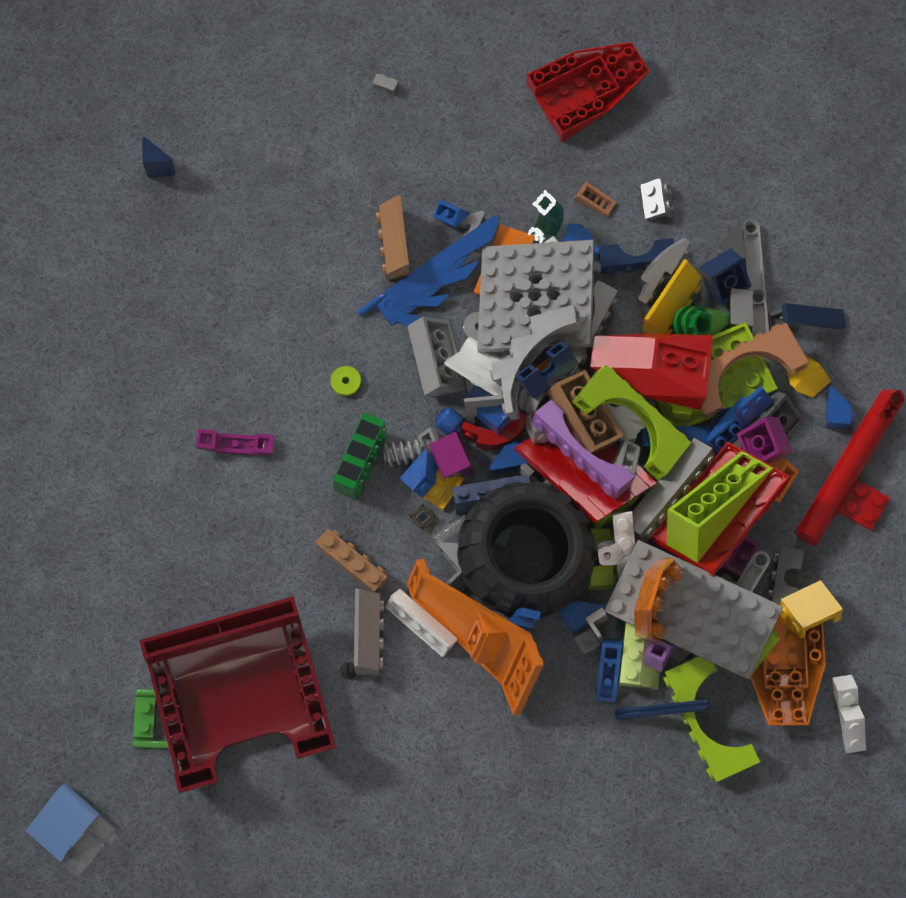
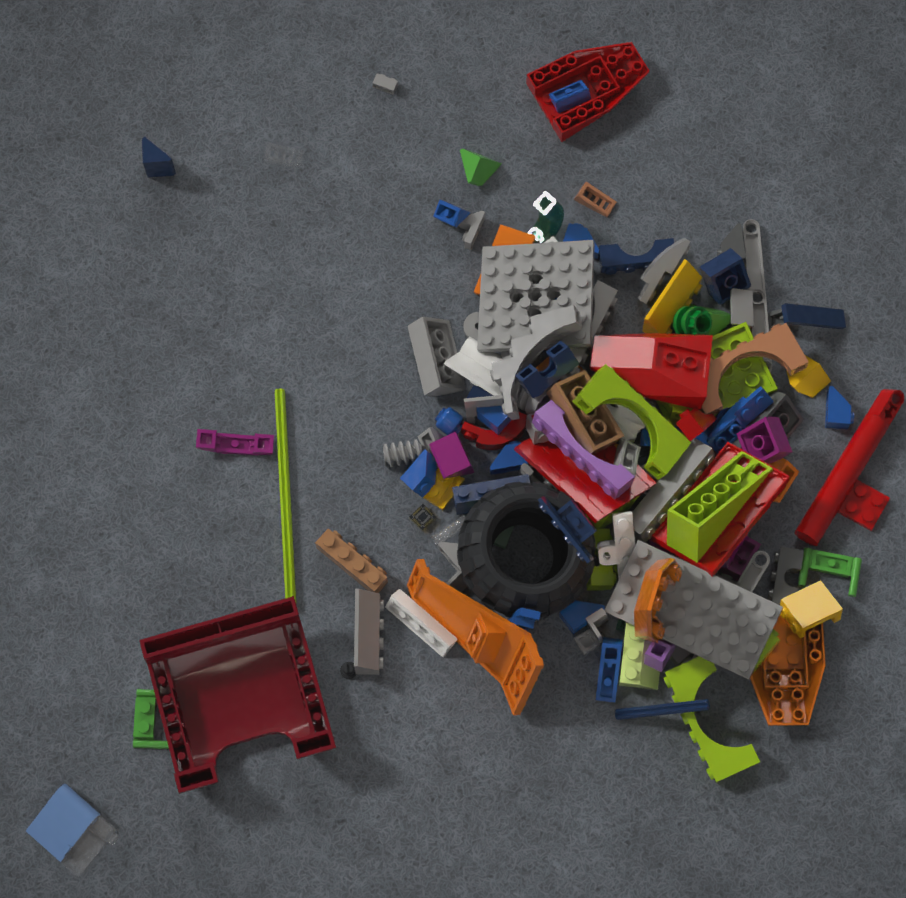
(285, 496): none -> lime axle
(342, 373): lime piece -> none
(360, 455): green brick -> none
(393, 239): medium nougat slope -> none
(425, 281): blue animal -> none
(478, 167): none -> bright green slope
(570, 96): none -> blue slope
(572, 523): none -> dark blue bracket
(657, 199): bracket -> none
(694, 422): none -> red arch
(831, 564): none -> bright green plate
(850, 714): white arch -> none

